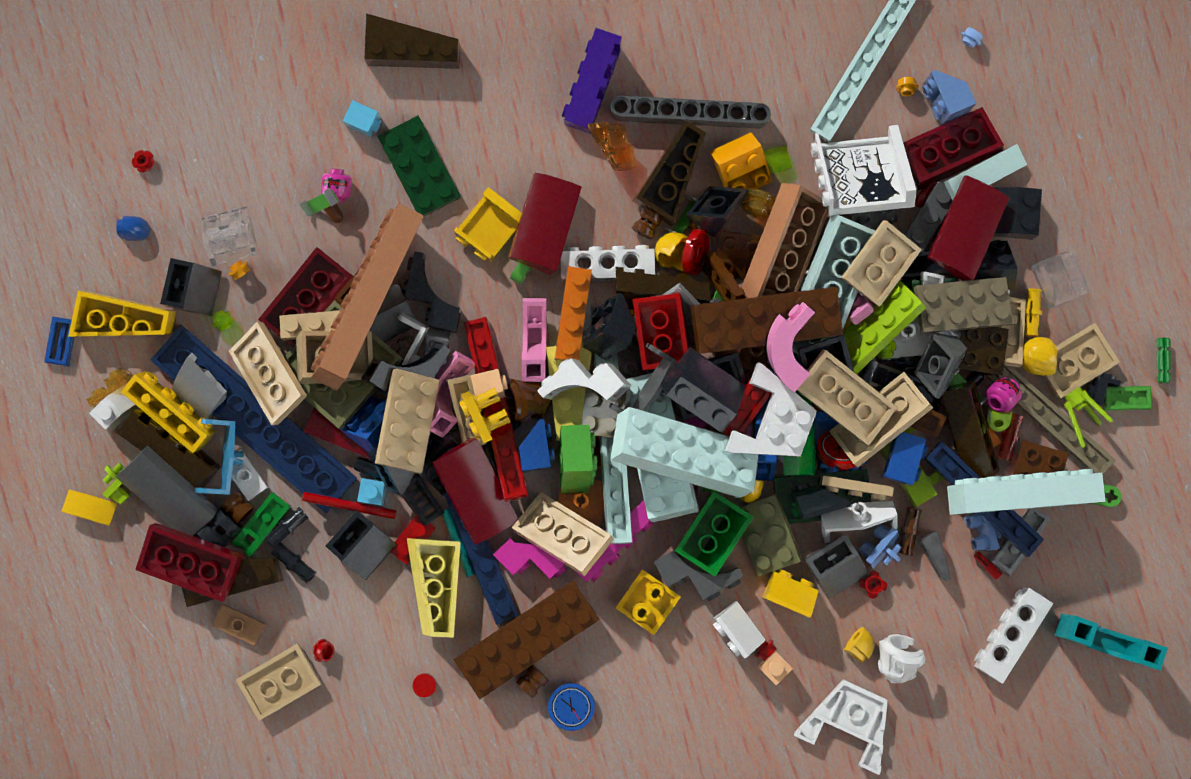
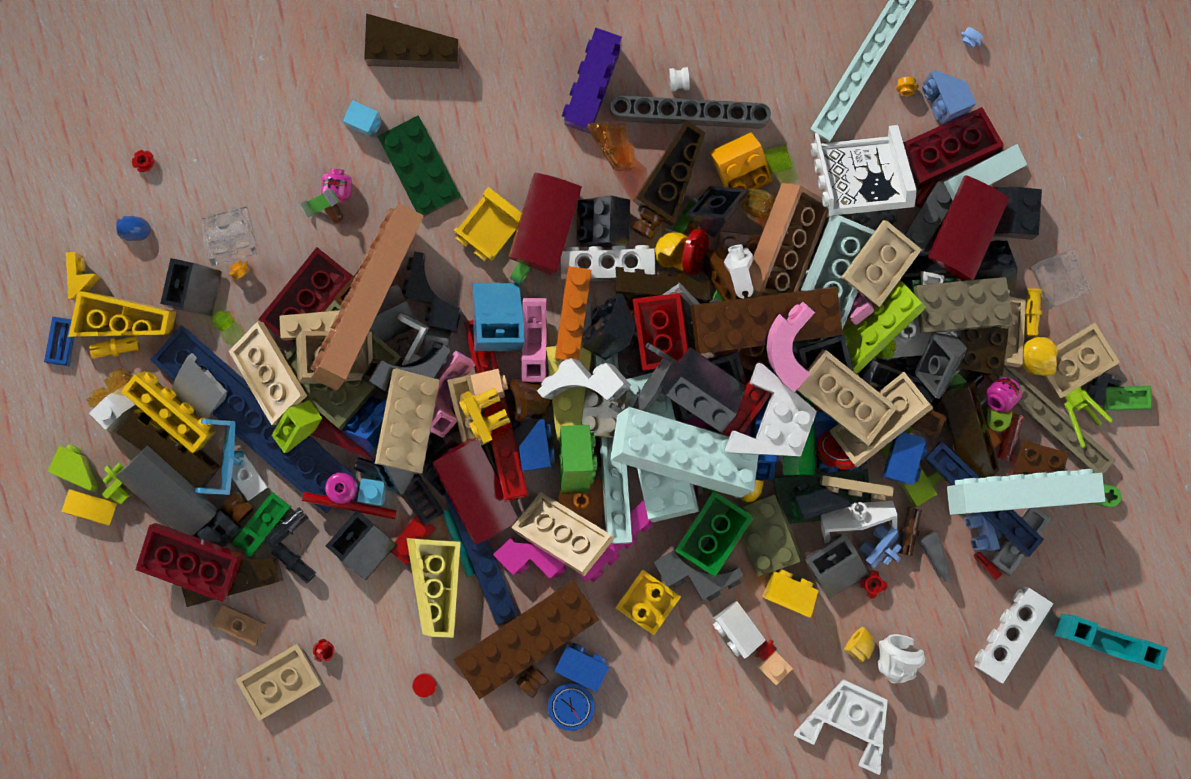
(73, 467): none -> lime slope
(75, 278): none -> yellow slope
(114, 347): none -> yellow pin
(296, 425): none -> lime slope
(349, 491): none -> dark pink head
(497, 317): none -> dark azure slope
(582, 667): none -> blue brick
(603, 222): none -> black slope
(679, 79): none -> white wheel
(738, 264): none -> white piece
(1163, 360): green axle -> none

